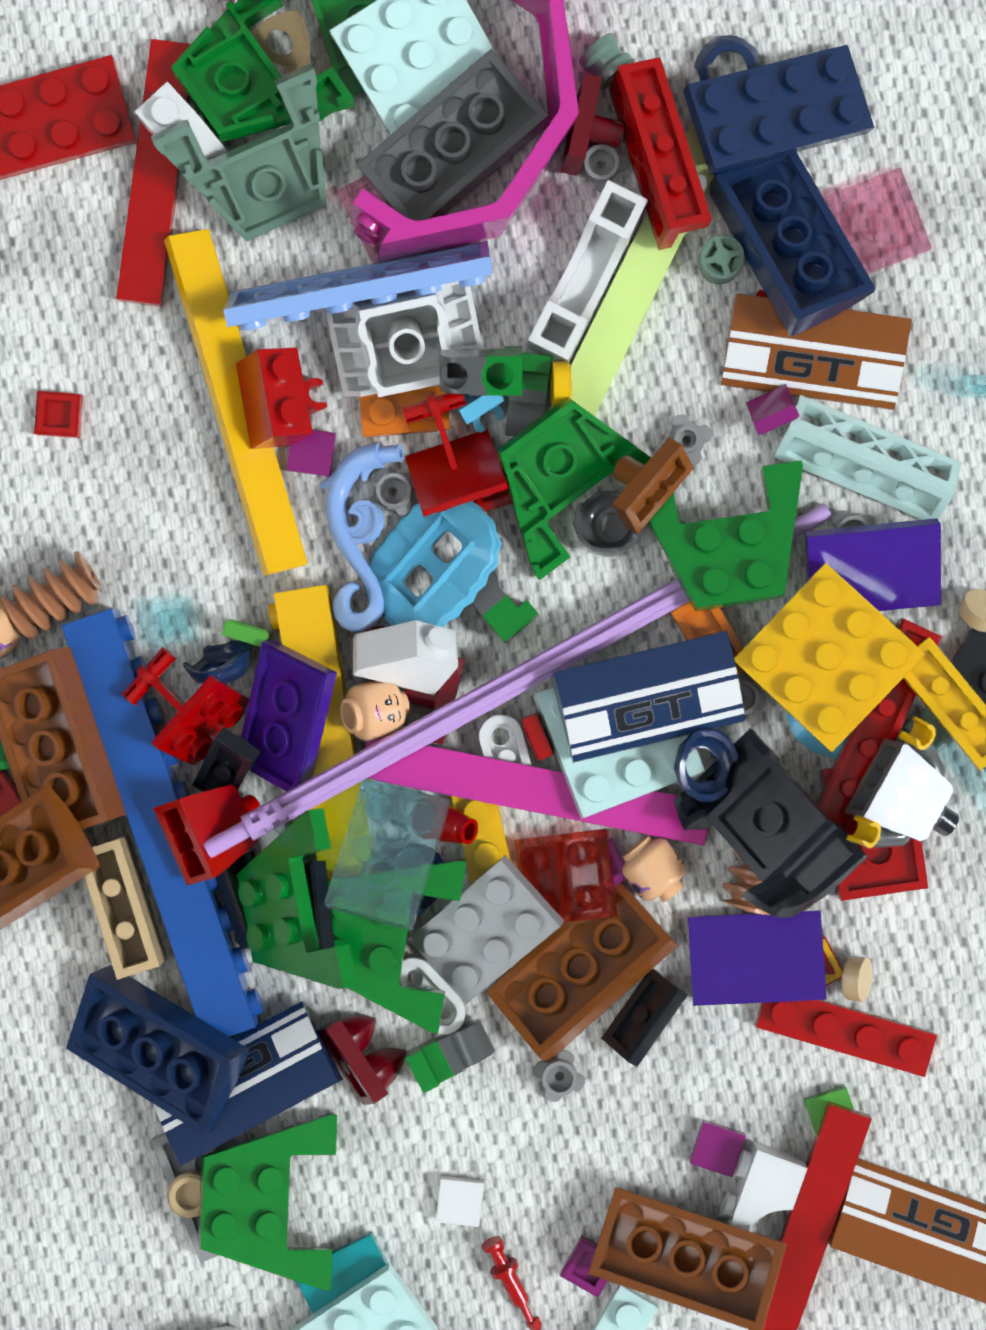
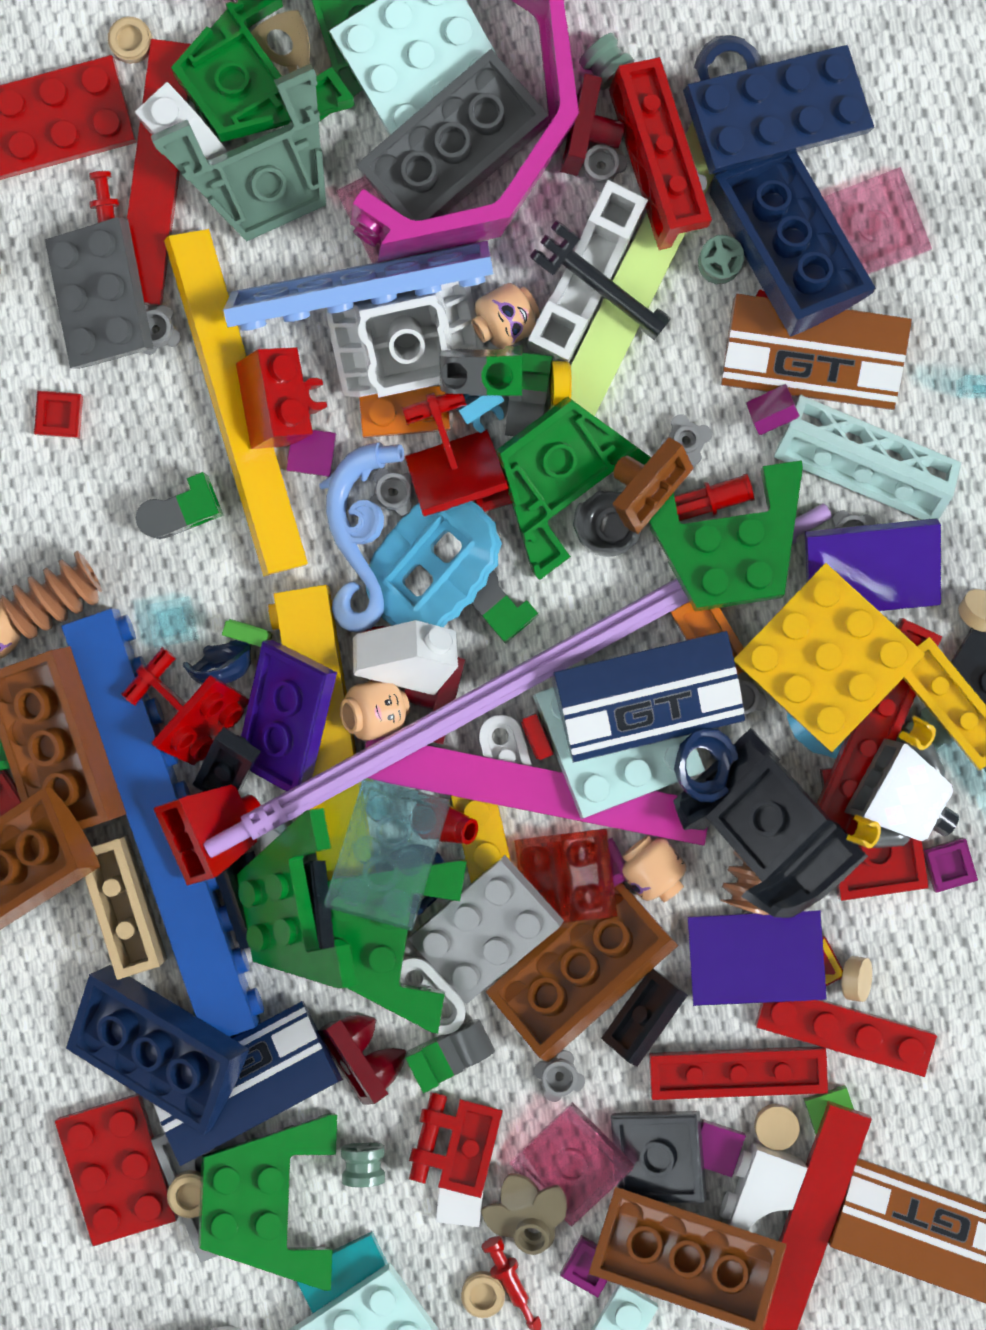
(99, 293): none -> dark grey plate
(103, 205): none -> red piece
(115, 1169): none -> red plate
(130, 40): none -> tan tile
(168, 334): none -> light grey plate
(182, 512): none -> leg
(363, 1164): none -> sand green wheel
(469, 1147): none -> red plate
(482, 1294): none -> tan tile
(505, 315): none -> light nougat head
(524, 1208): none -> dark tan plate
(563, 254): none -> black hinge
(576, 1158): none -> clear pink tile
(664, 1154): none -> black plate
(714, 497): none -> red axle
(738, 1073): none -> red plate
(776, 1127): none -> tan tile
(950, 865): none -> magenta tile

